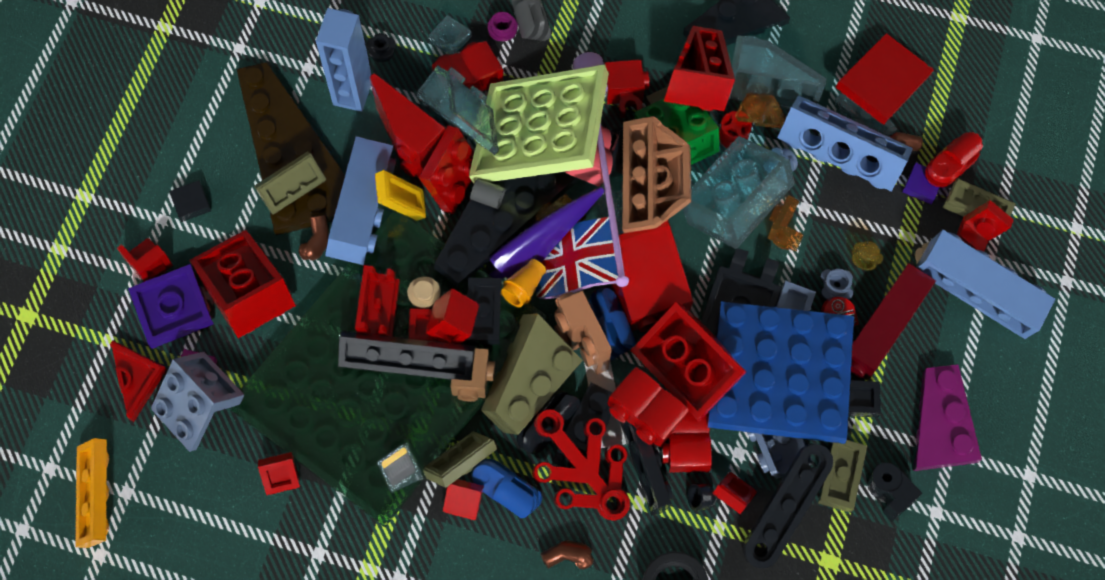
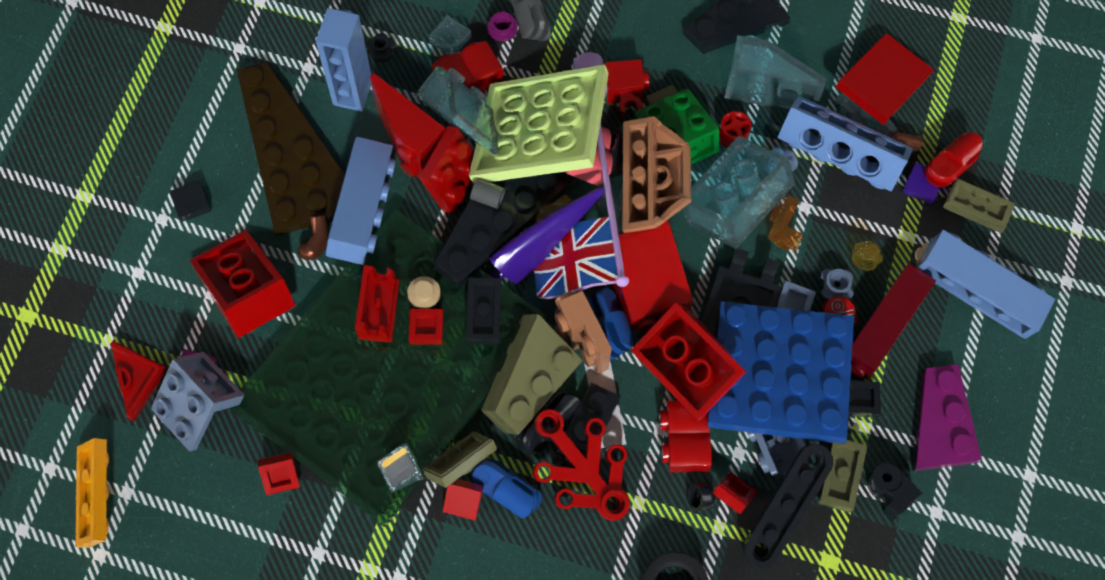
(146, 259): red panel -> none
(170, 306): dark purple plate -> none
(290, 182): olive plate -> none
(400, 195): yellow tile -> none
(406, 356): black plate -> none
(452, 318): red panel -> none
(482, 372): medium nougat bracket -> none
(522, 285): light orange cone -> none
(568, 550): copper arm -> none
(646, 407): red brick -> none
(648, 465): black plate -> none
(702, 72): red wedge -> none
(761, 110): clear orange bracket -> none
(983, 225): red bracket -> none

